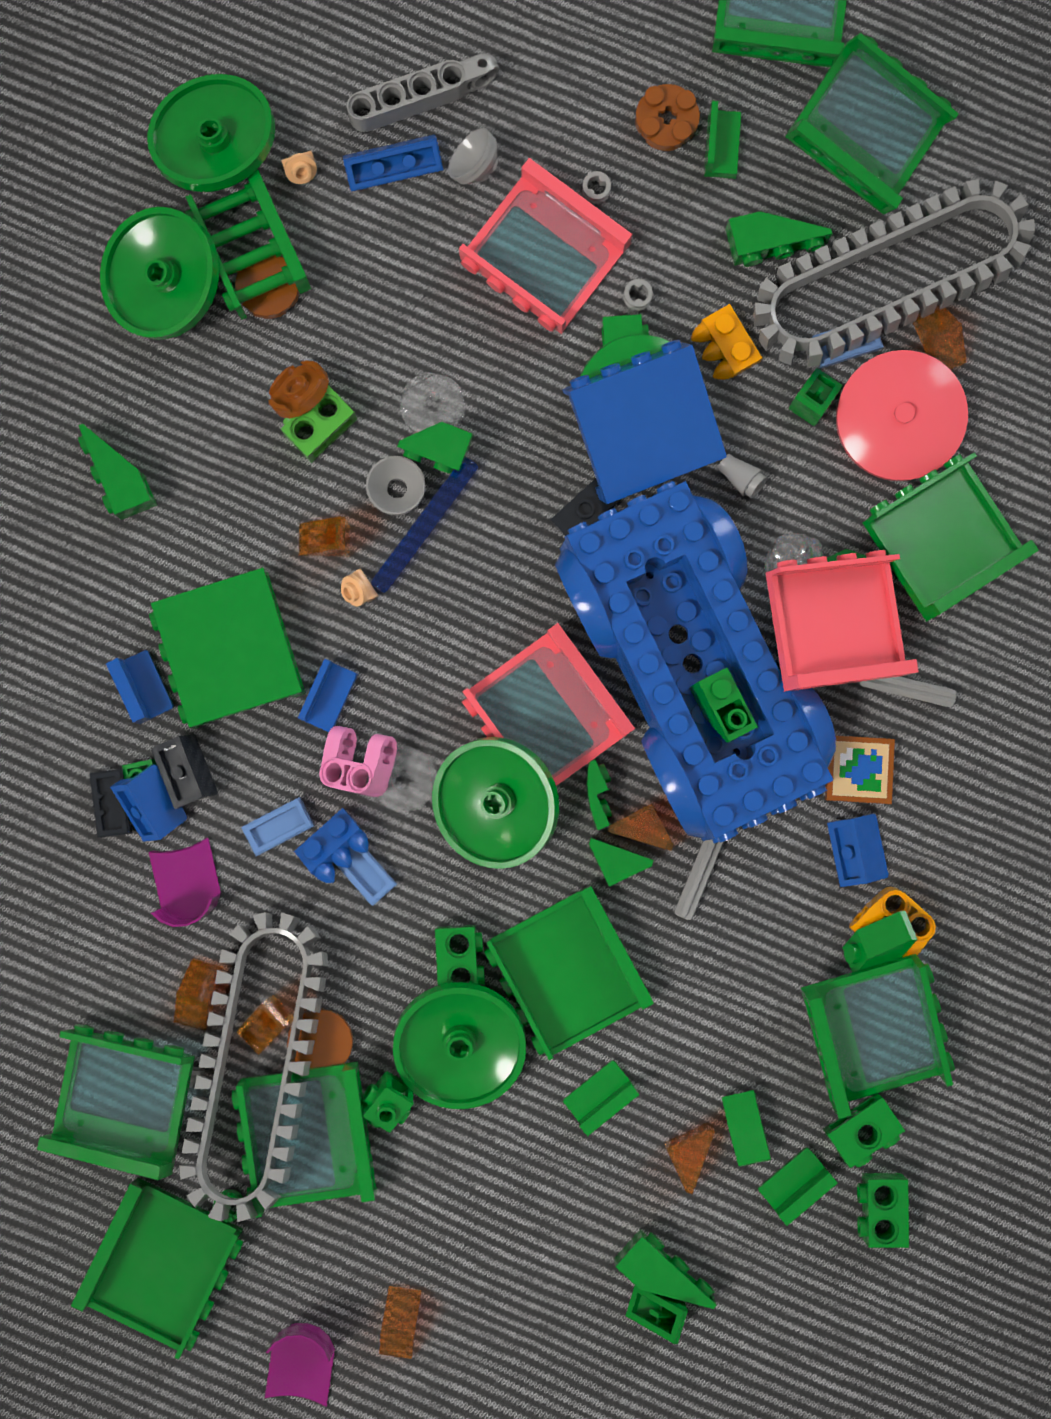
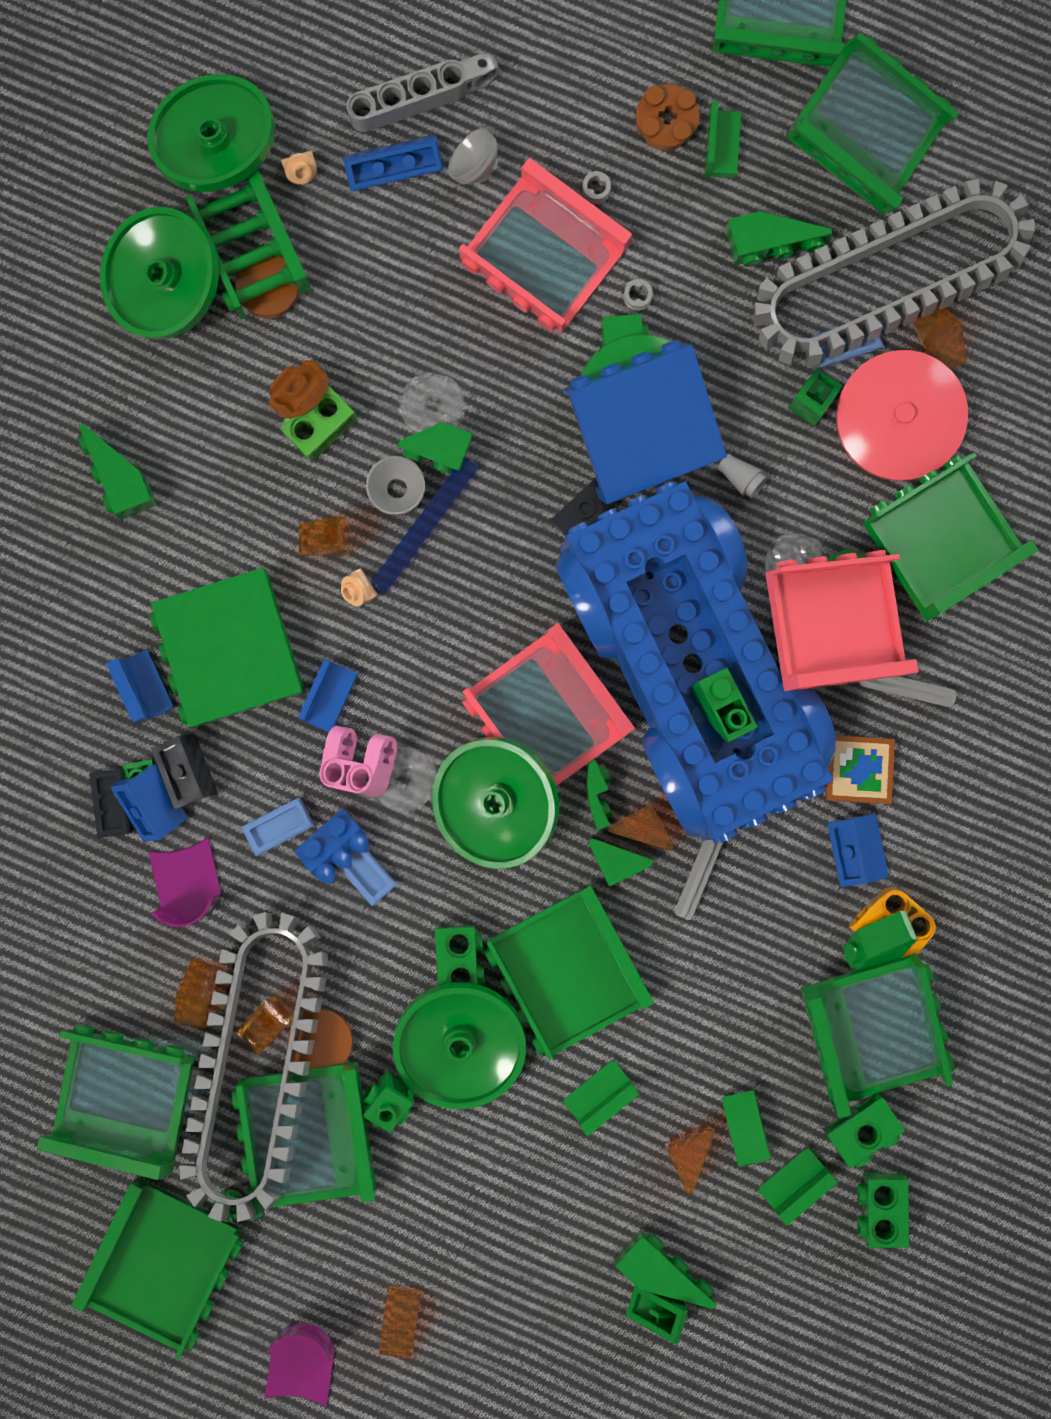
(728, 343): light orange plate -> none

